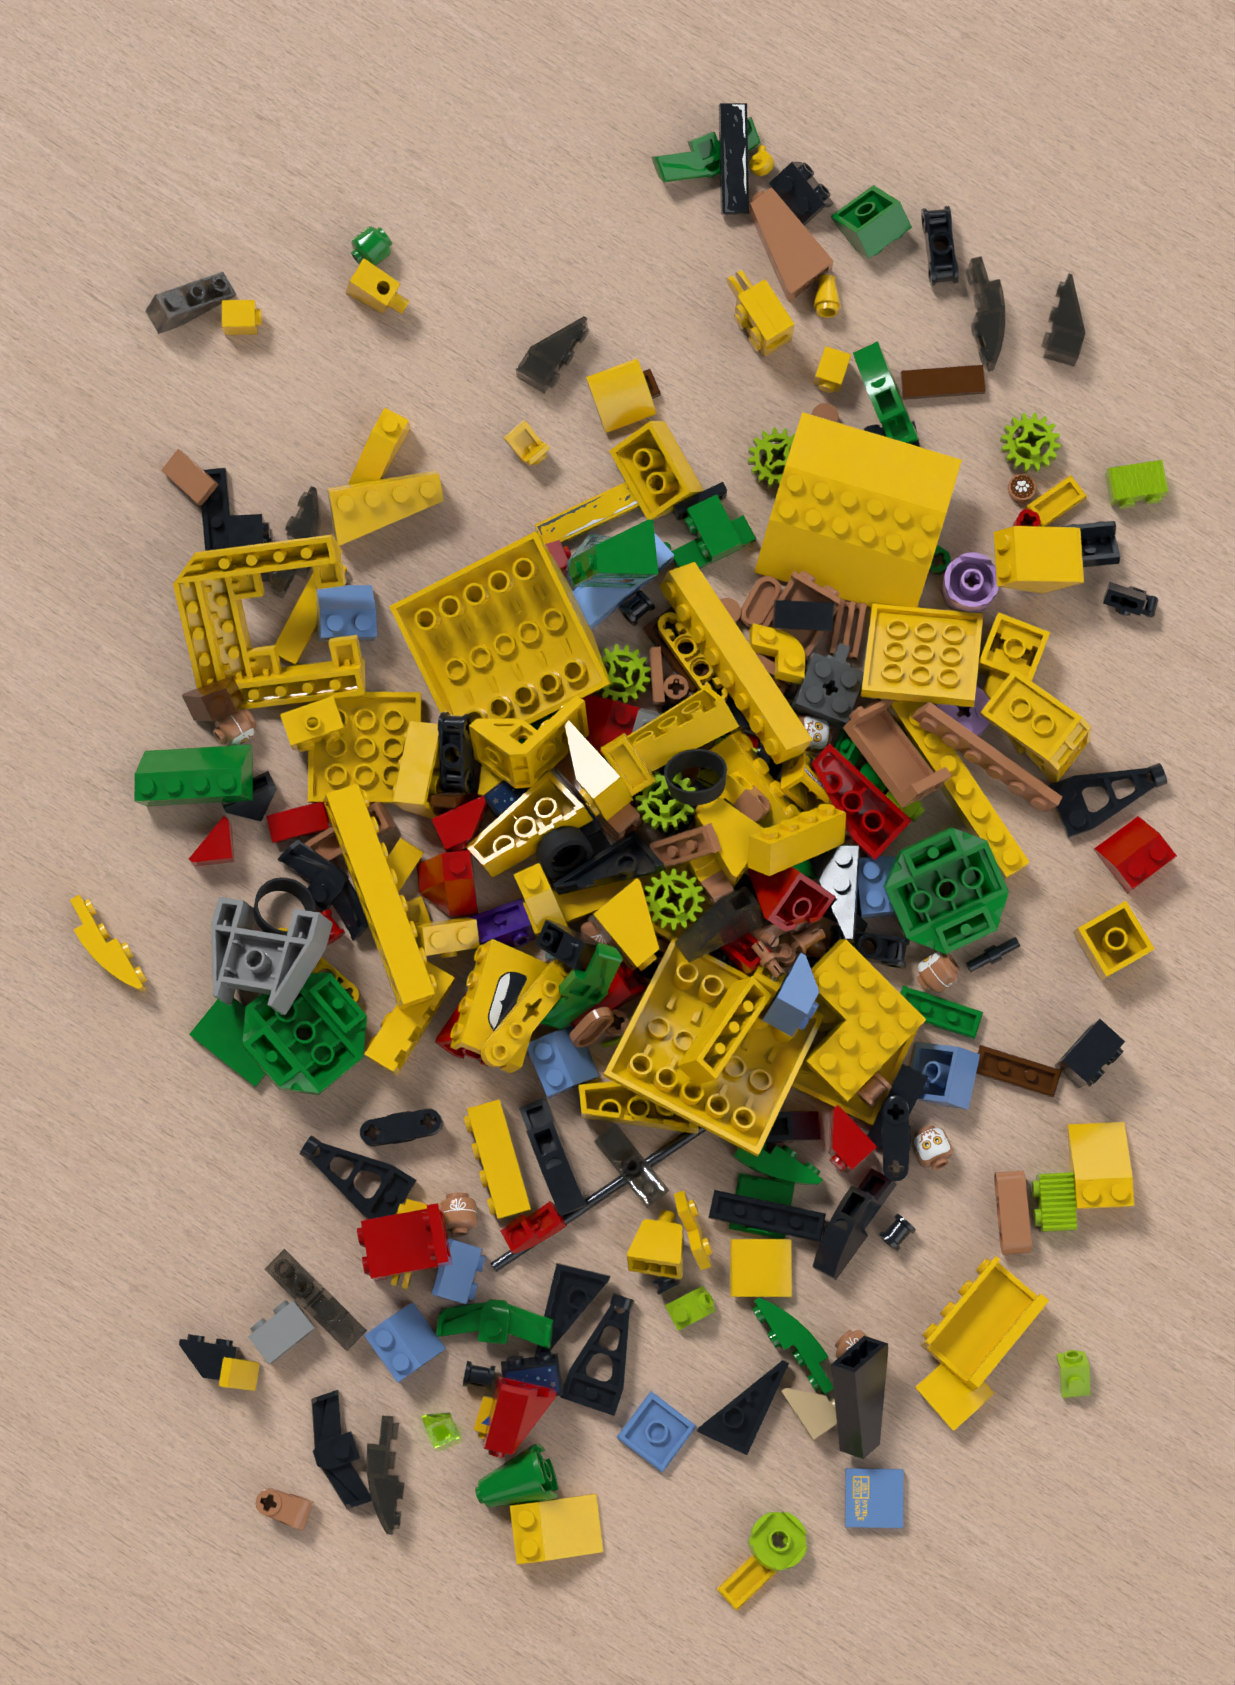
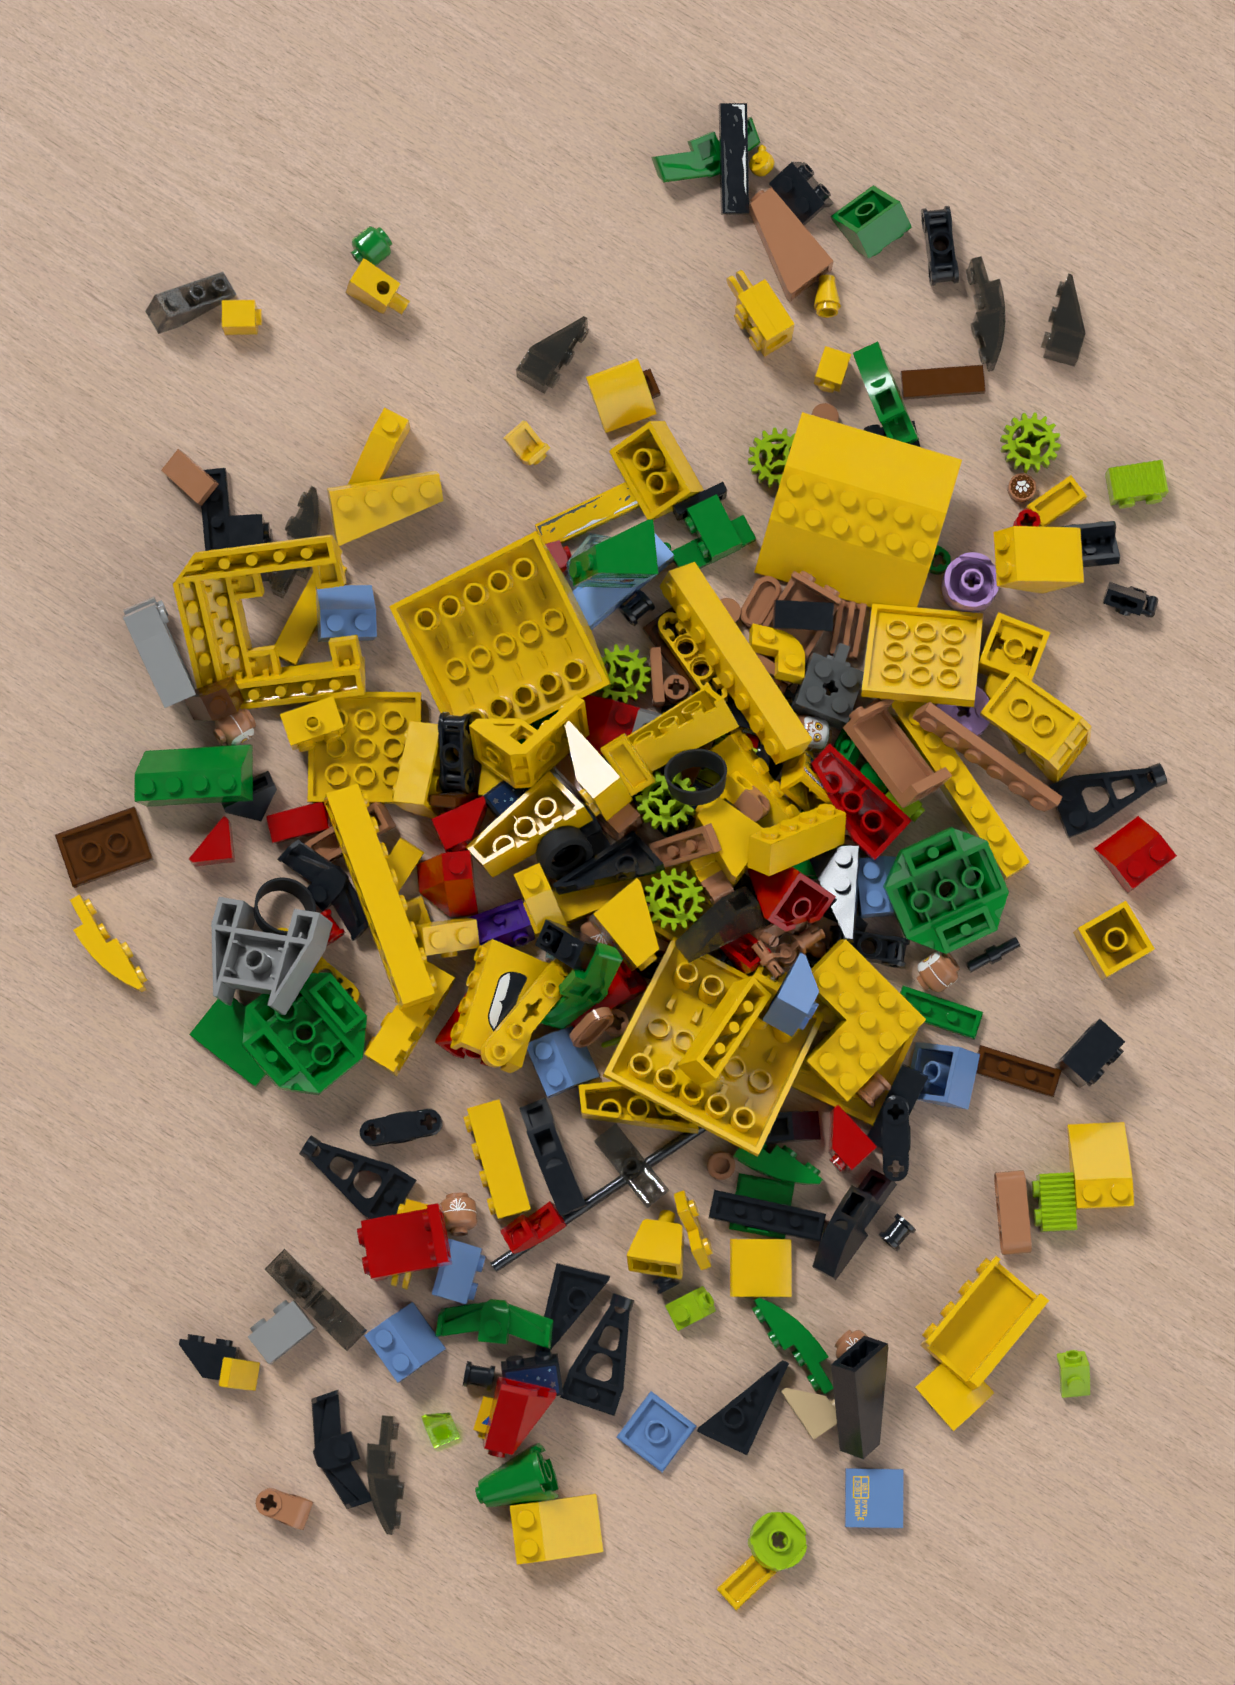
(104, 847): none -> reddish brown tile
(158, 650): none -> light grey wedge
(721, 1165): none -> nougat tile
(932, 1147): head -> none

